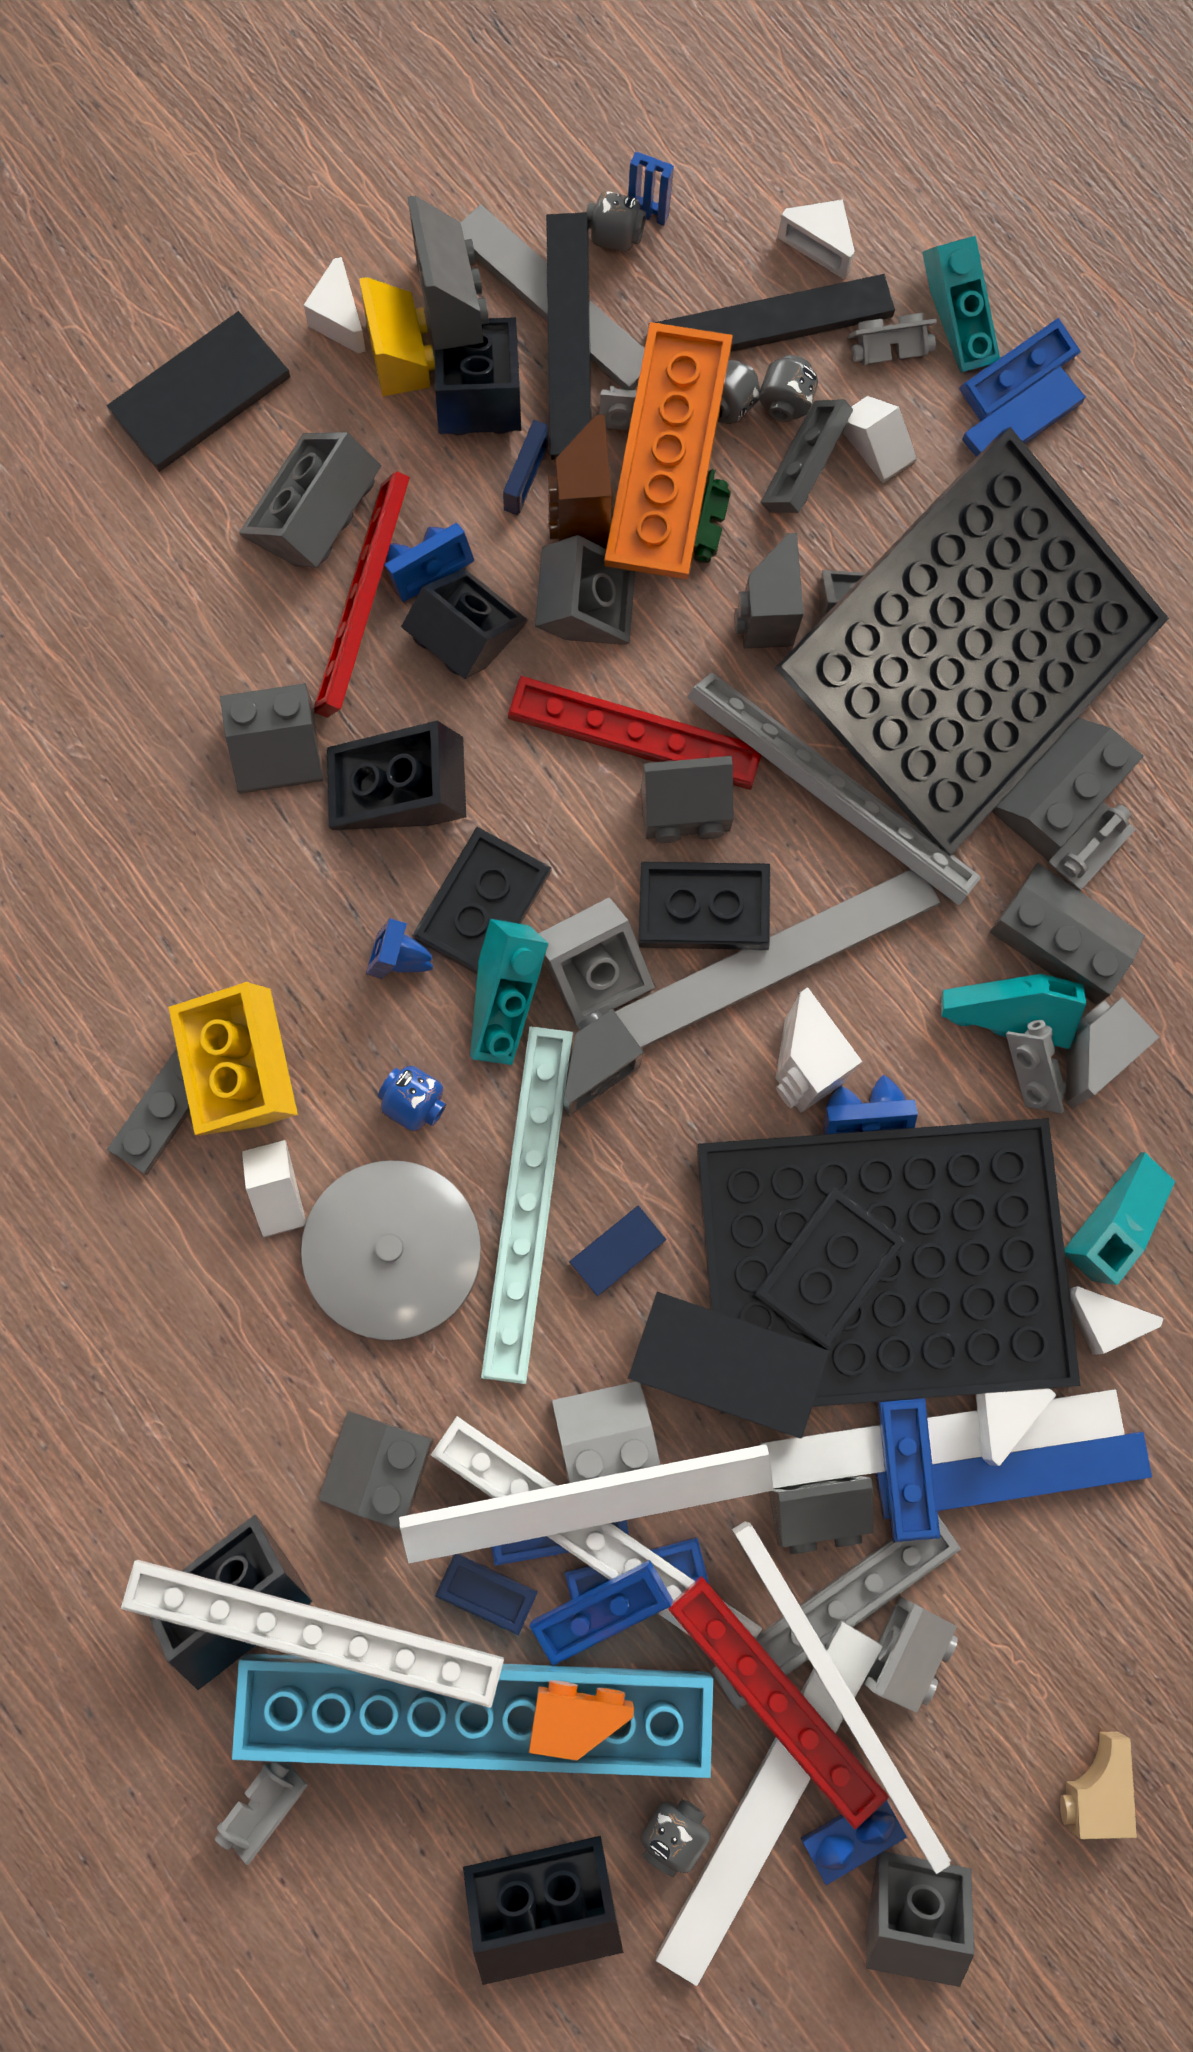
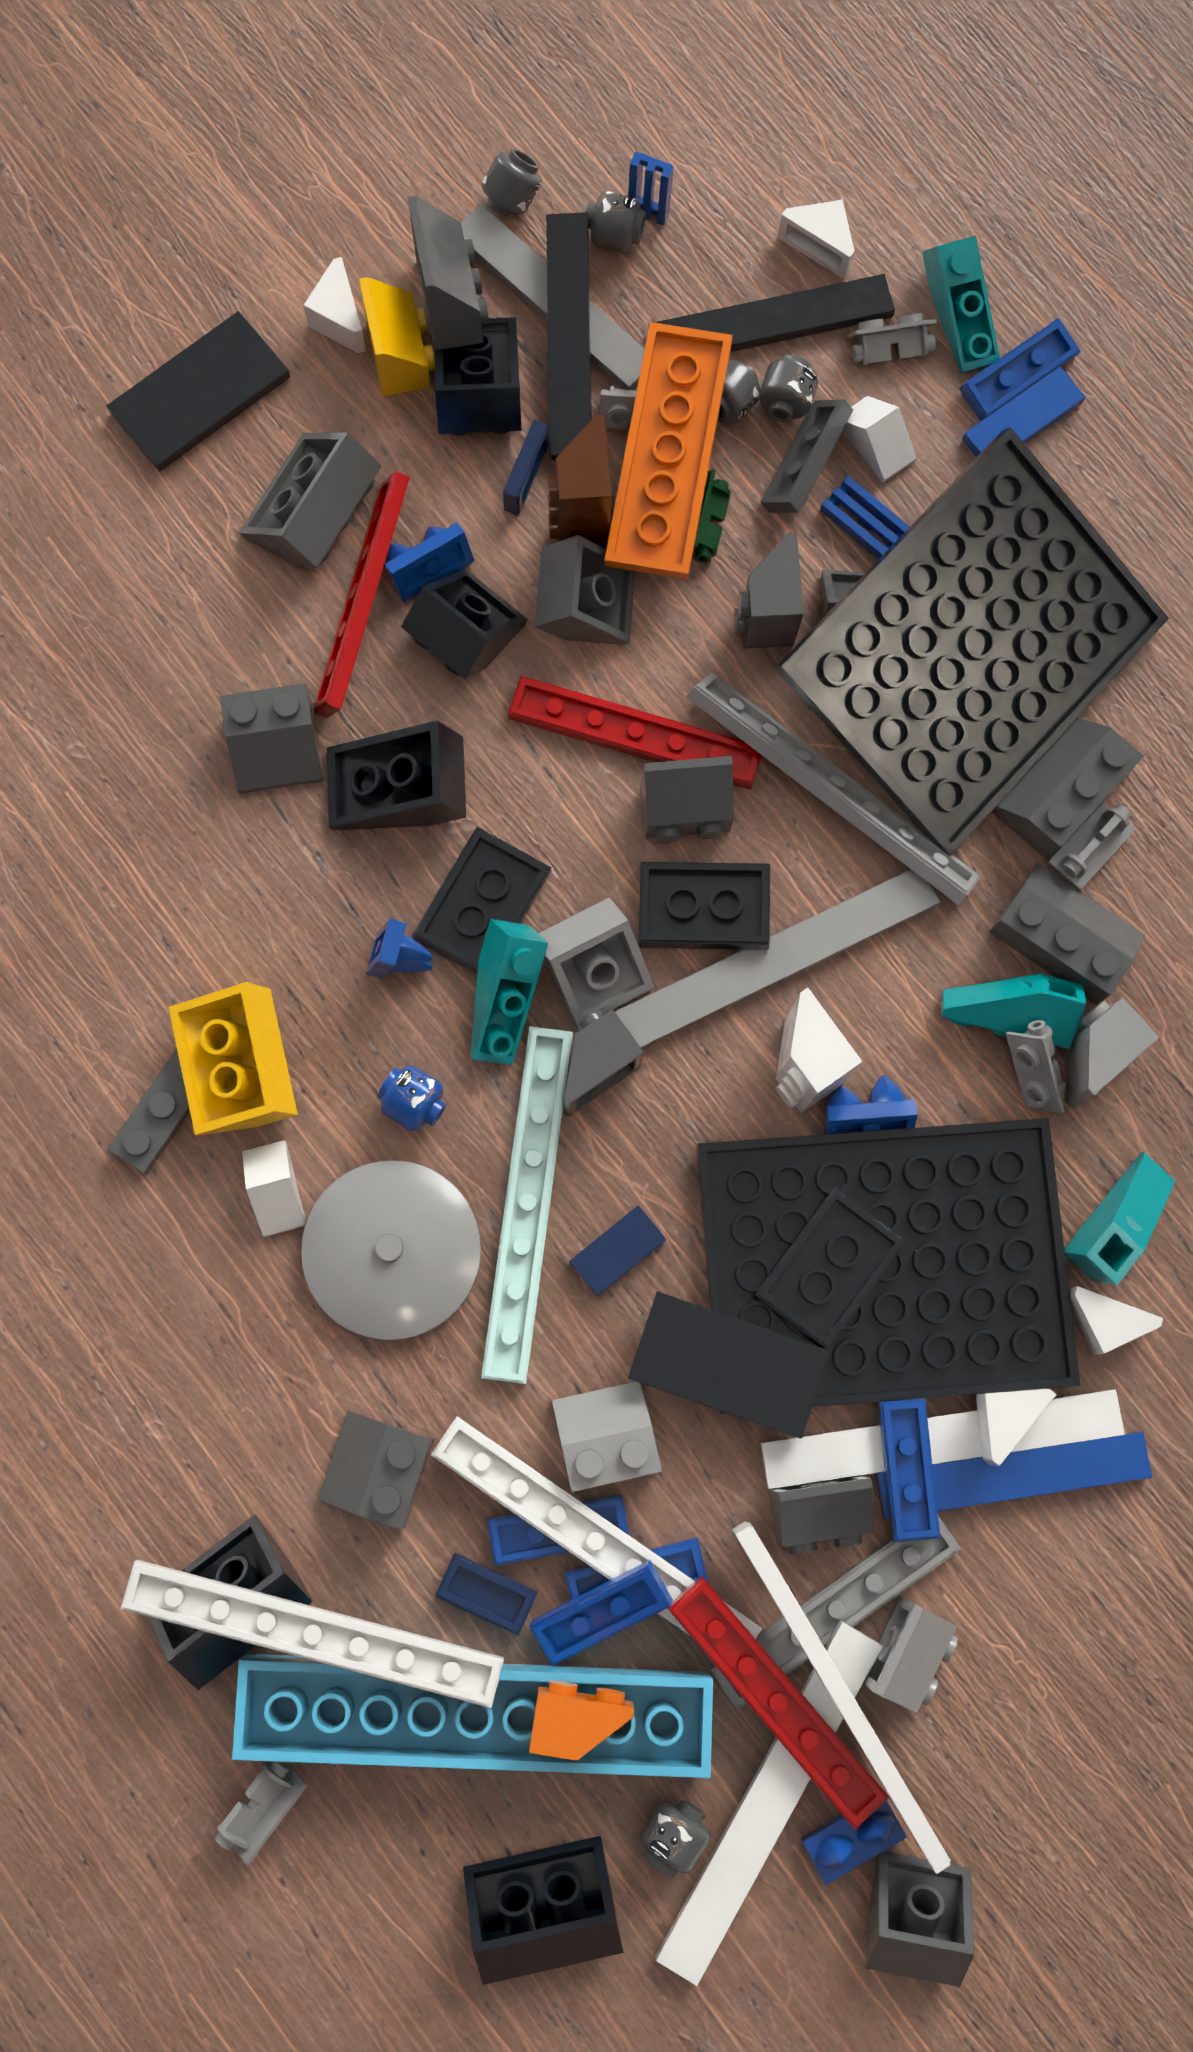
(511, 182): none -> dark grey head
(586, 1503): white tile -> none
(872, 505): none -> blue tile
(1103, 1798): tan arch -> none

